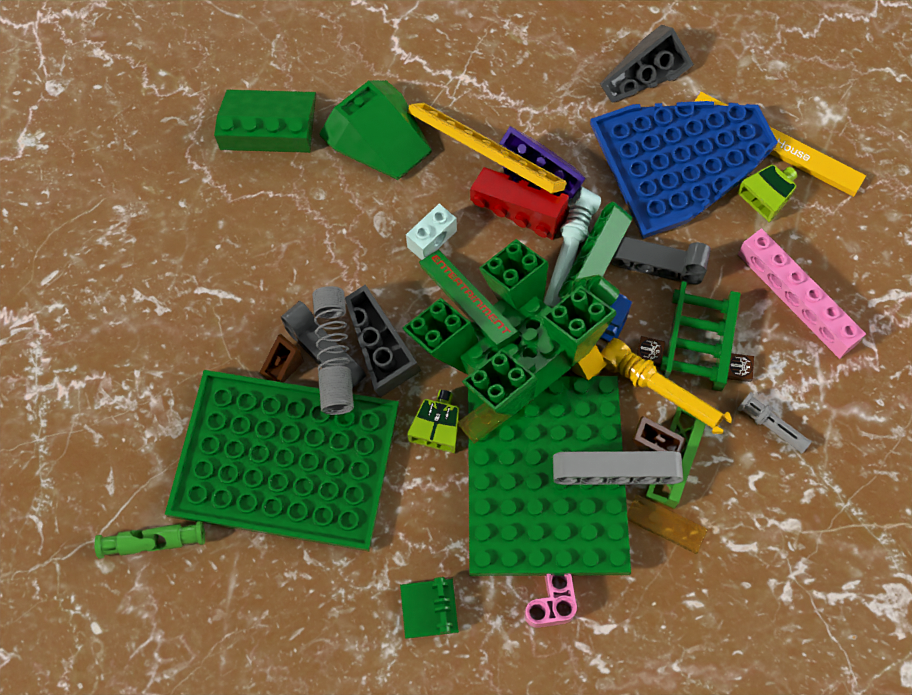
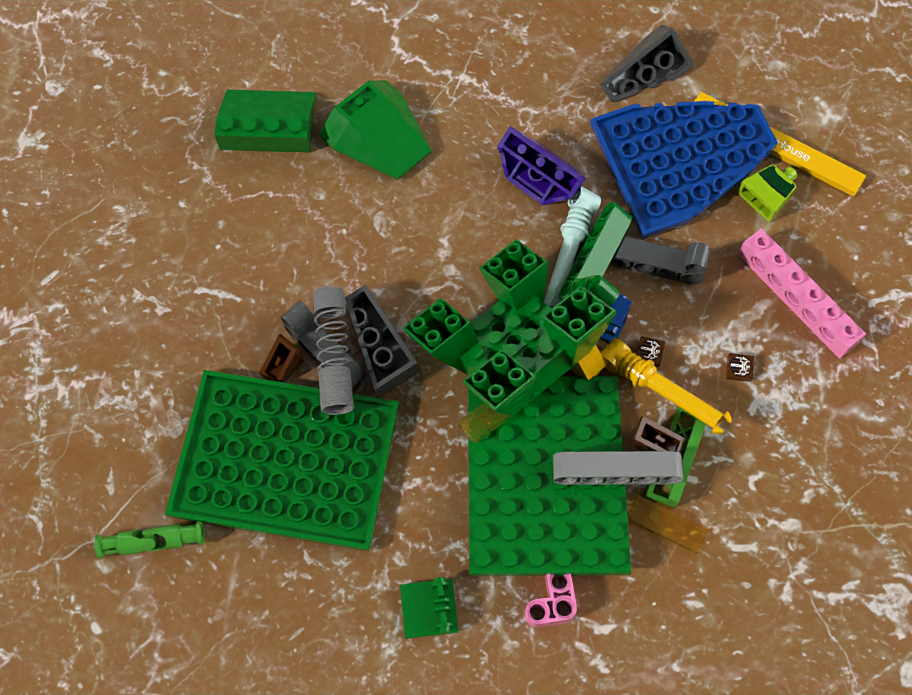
(431, 232): light aqua brick -> none
(436, 423): lime torso -> none
(469, 300): green tile -> none
(488, 147): yellow tile -> none
(520, 202): red wedge -> none
(720, 350): green fence -> none
(764, 415): light grey pin -> none

